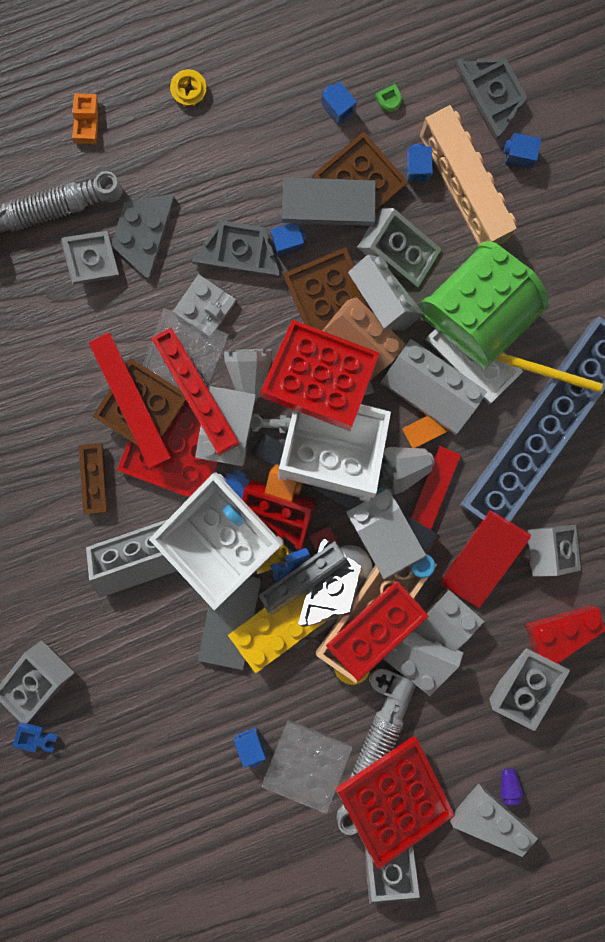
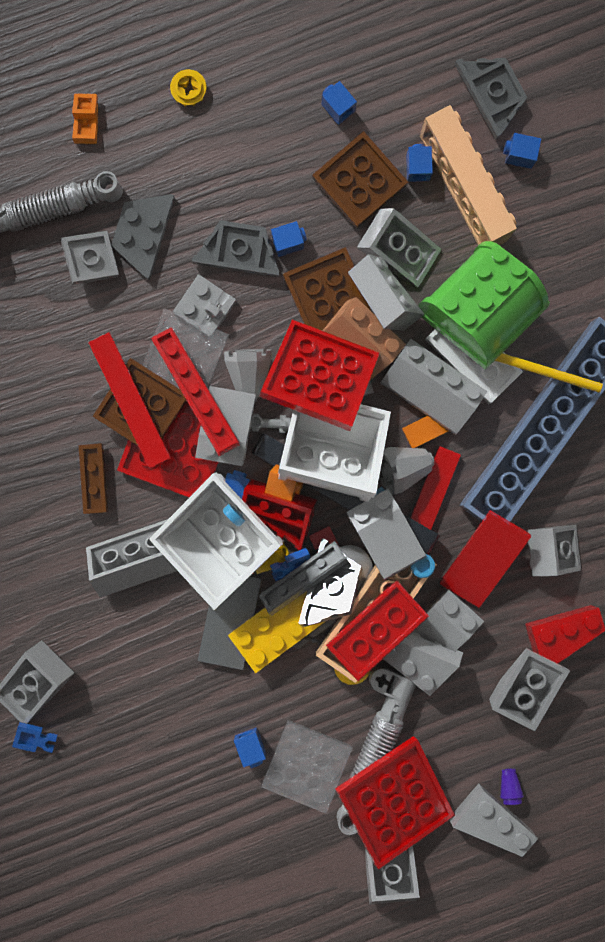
(328, 201): dark grey tile -> none
(389, 99): bright green tile -> none

